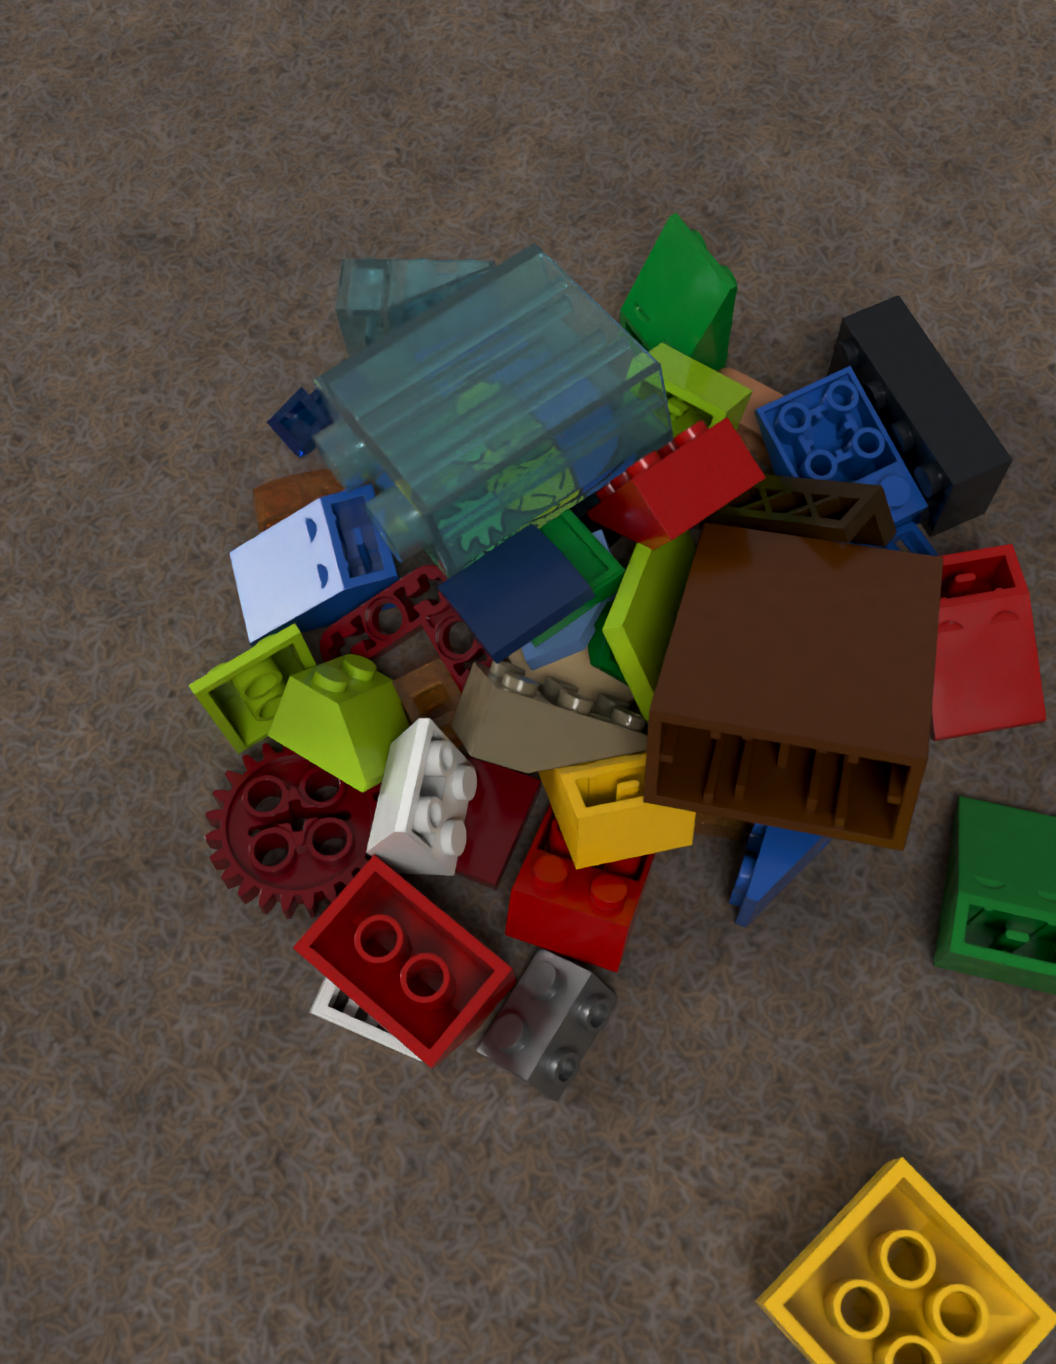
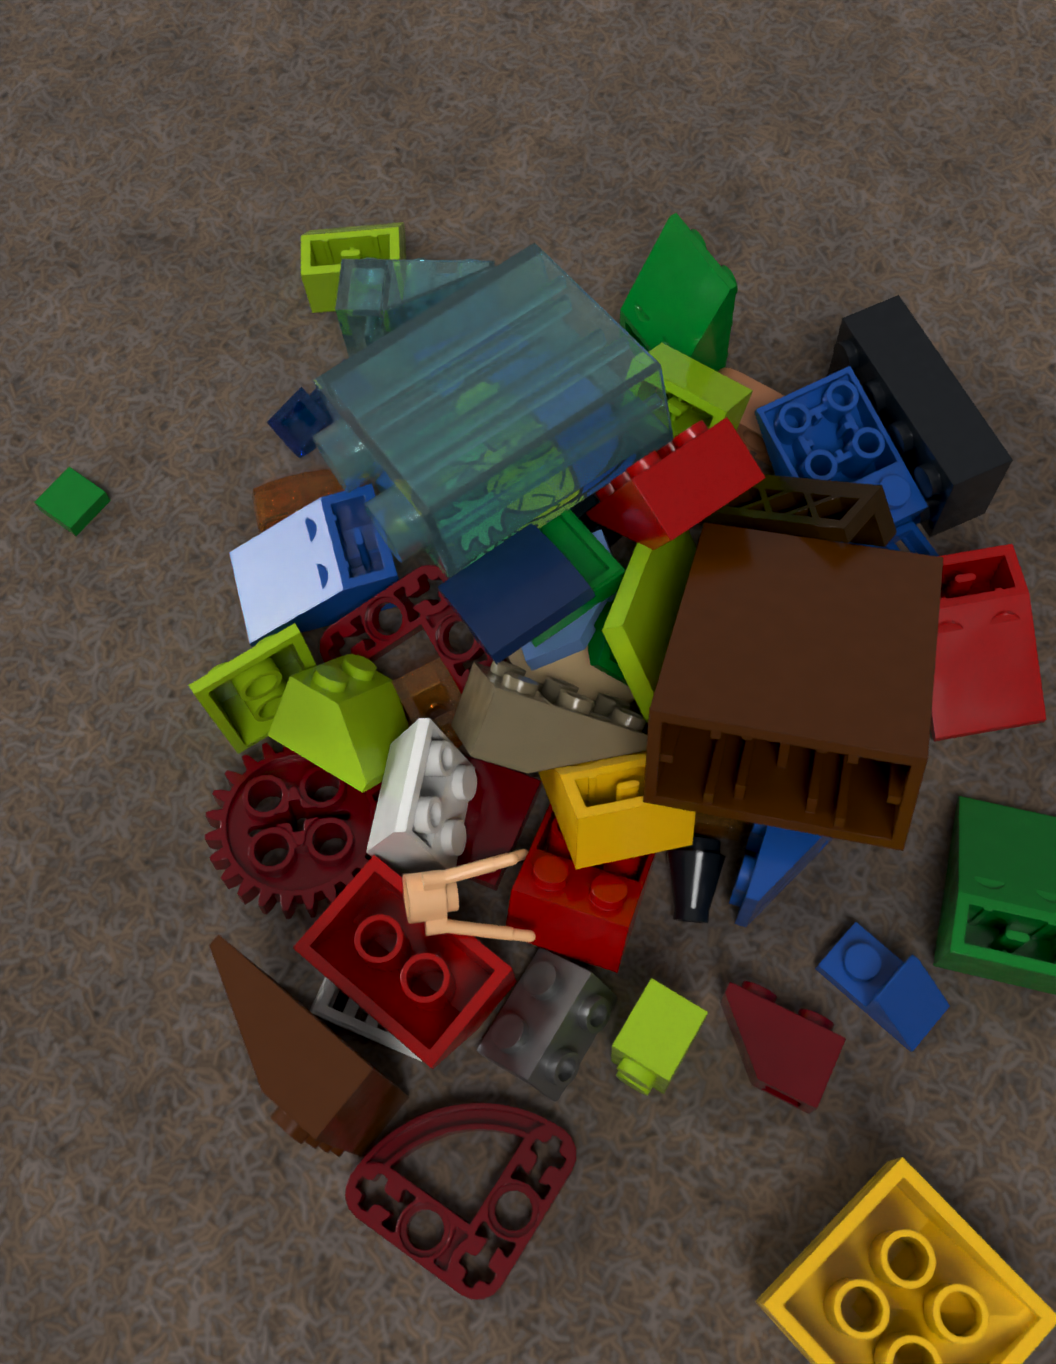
(72, 501): none -> green tile
(313, 1076): none -> reddish brown slope
(325, 248): none -> lime slope
(435, 893): none -> light nougat plant
(459, 1235): none -> dark red beam
(656, 1038): none -> lime brick
(695, 878): none -> black cone
(781, 1049): none -> dark red slope
(886, 988): none -> blue slope

